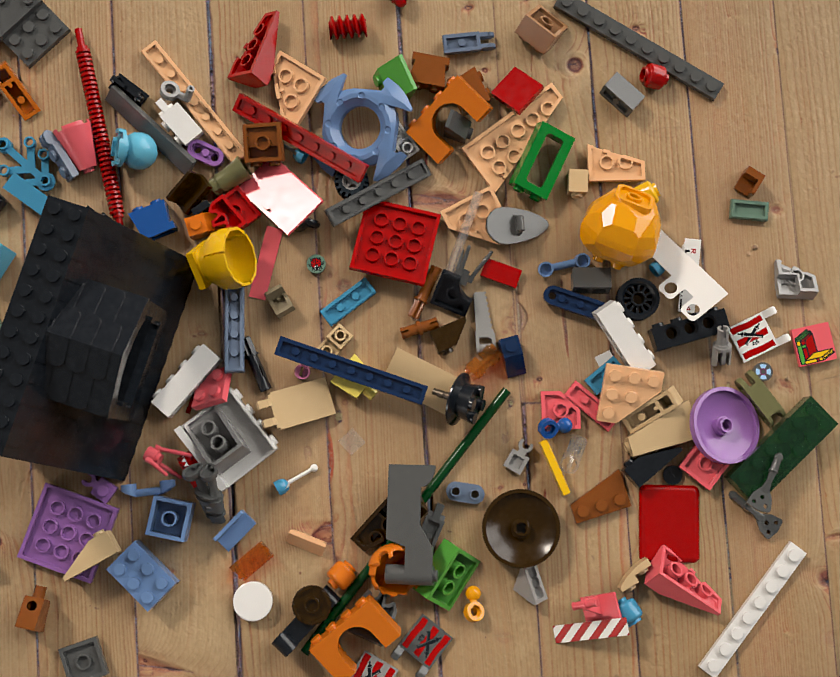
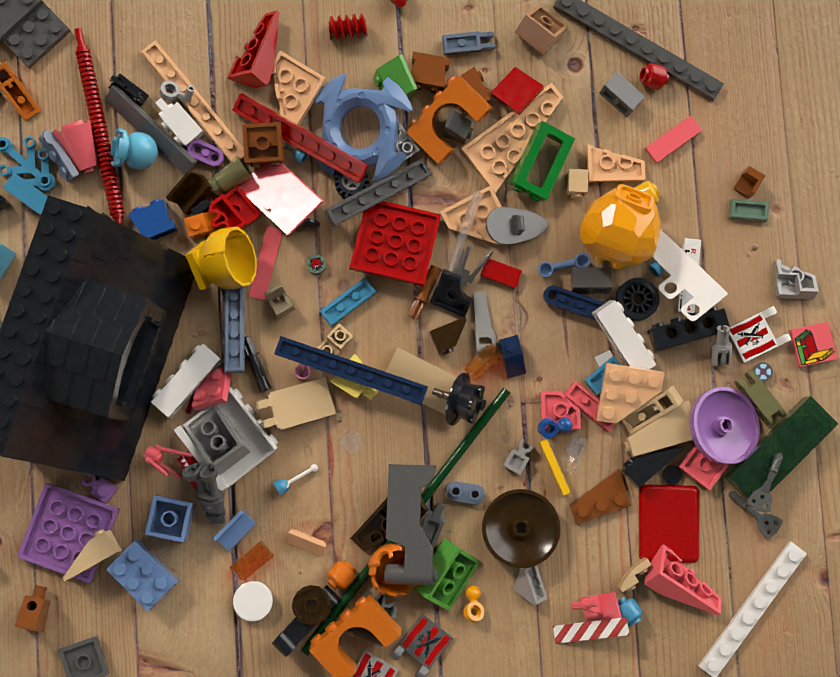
(131, 489): medium blue bar -> none
(419, 328): dark orange pin -> none
(673, 139): none -> coral tile

